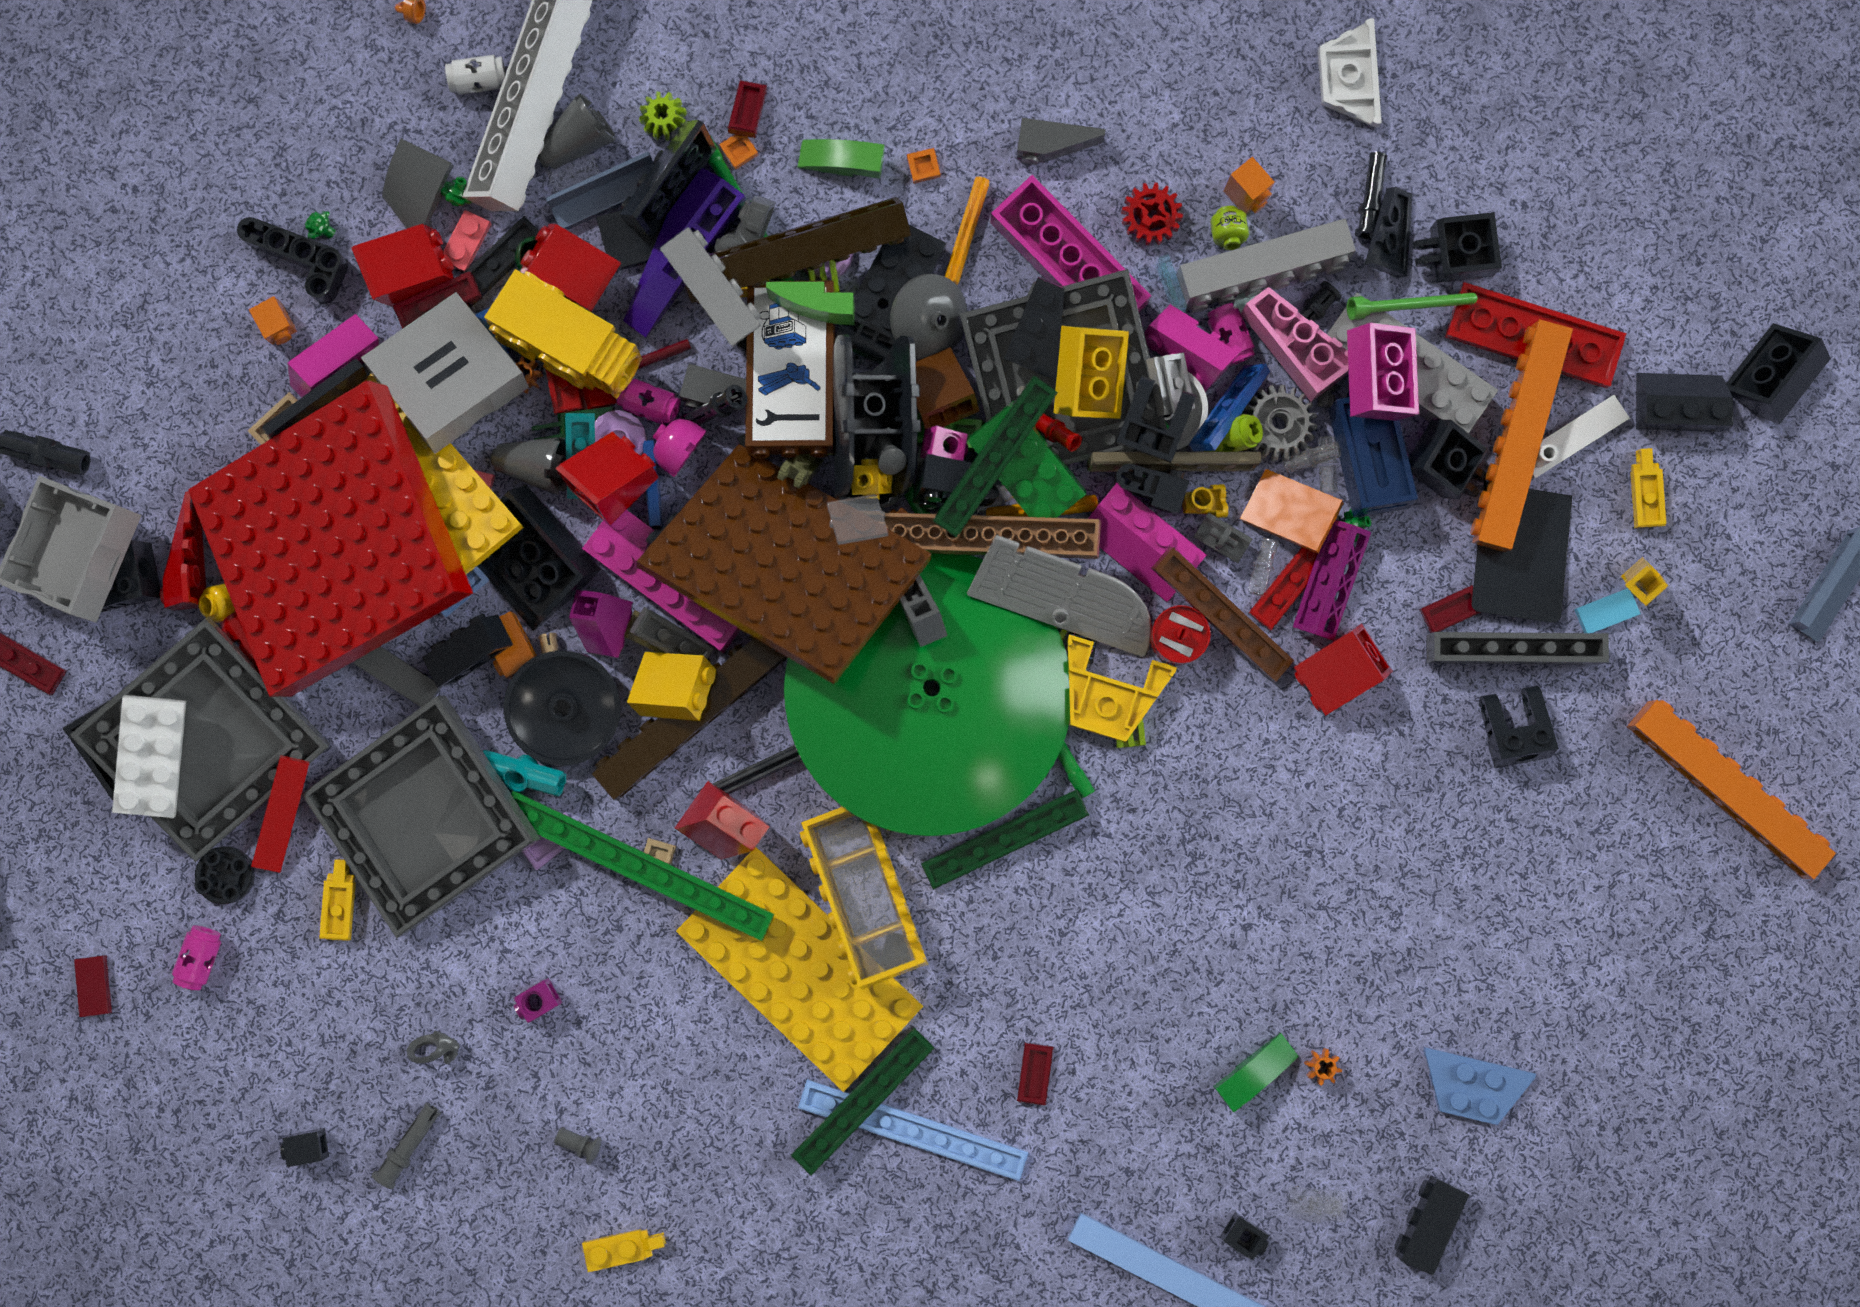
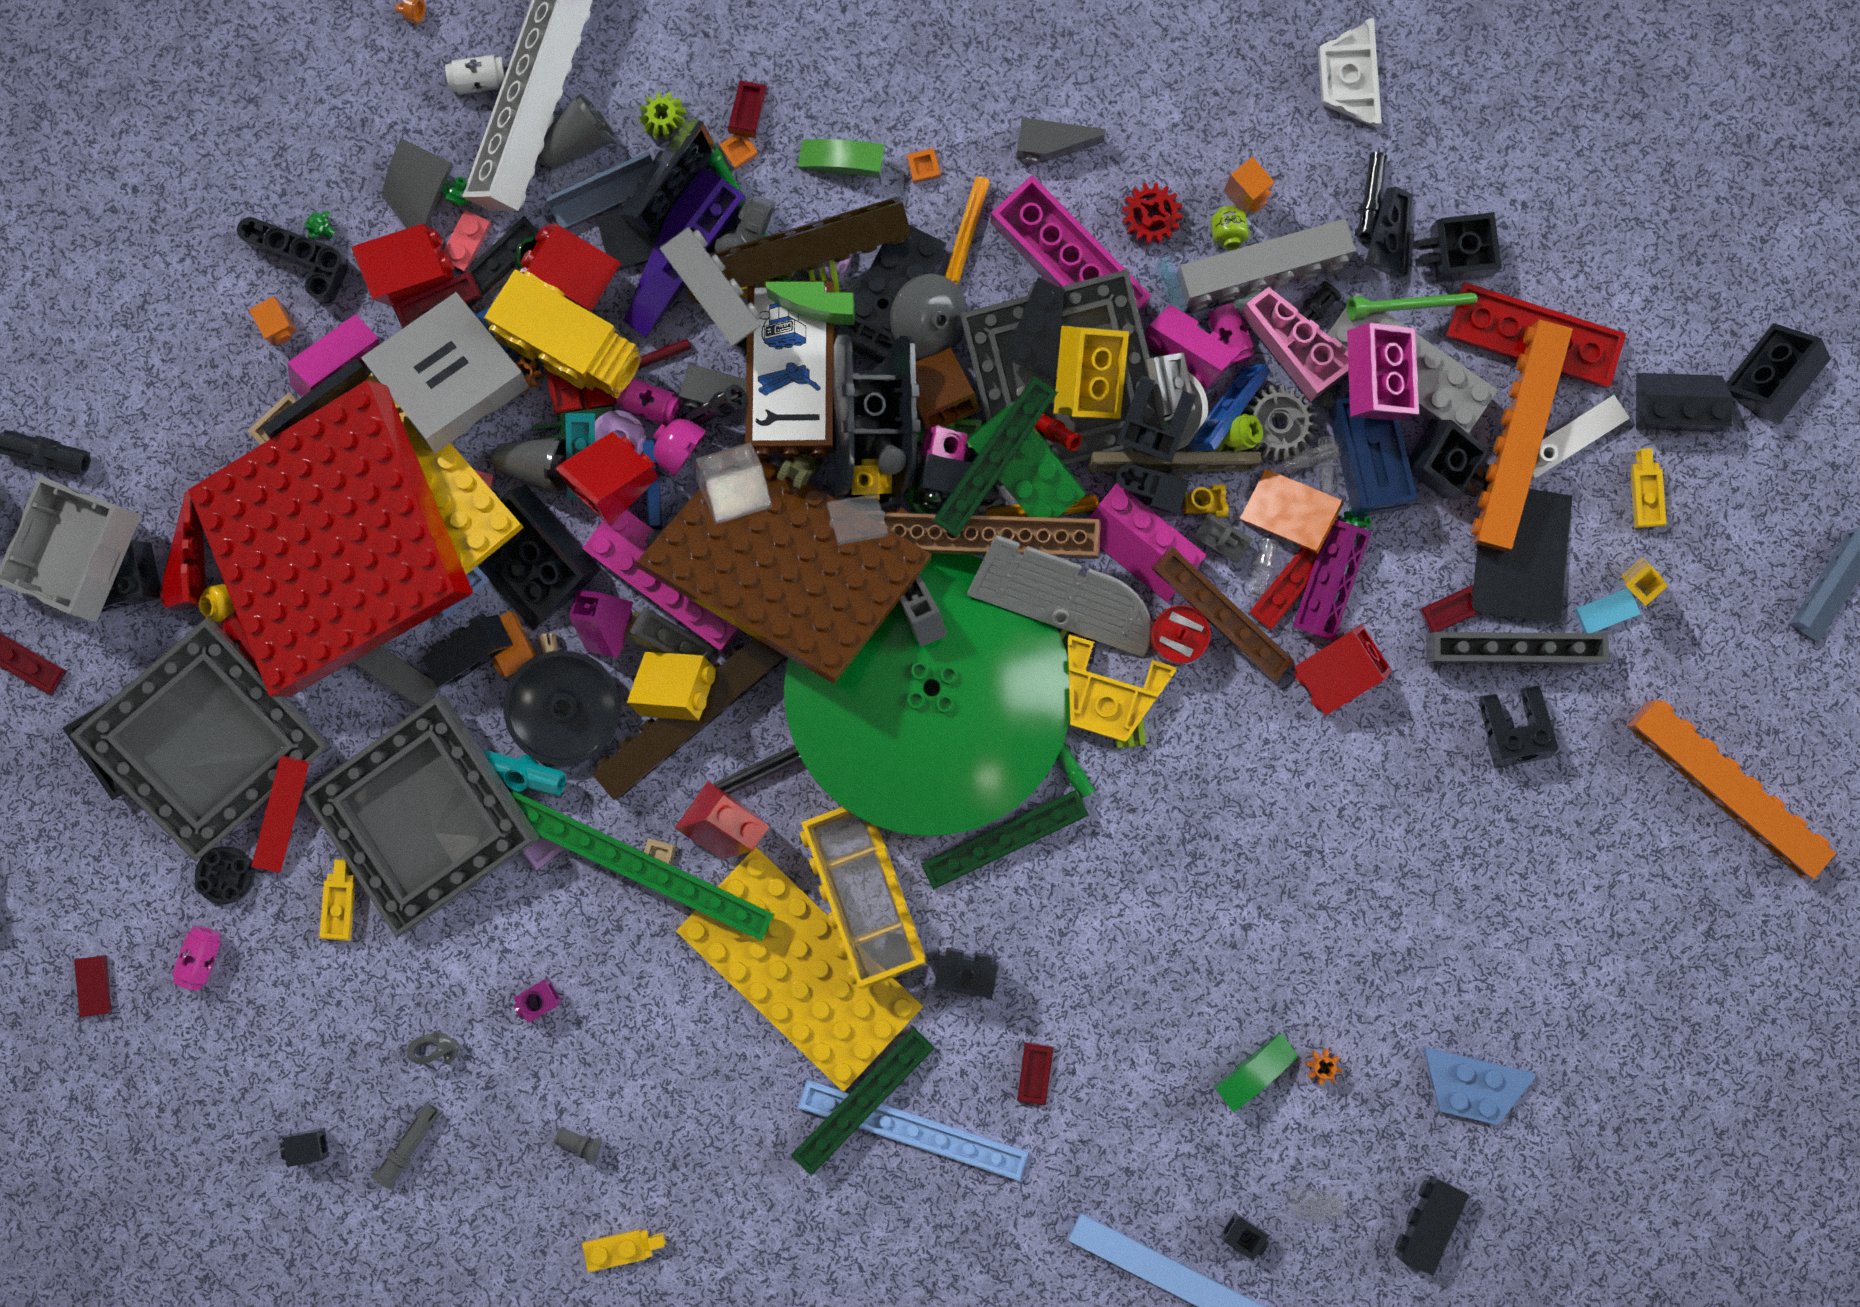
(149, 756): white plate -> none
(732, 483): none -> clear slope
(965, 973): none -> black hinge

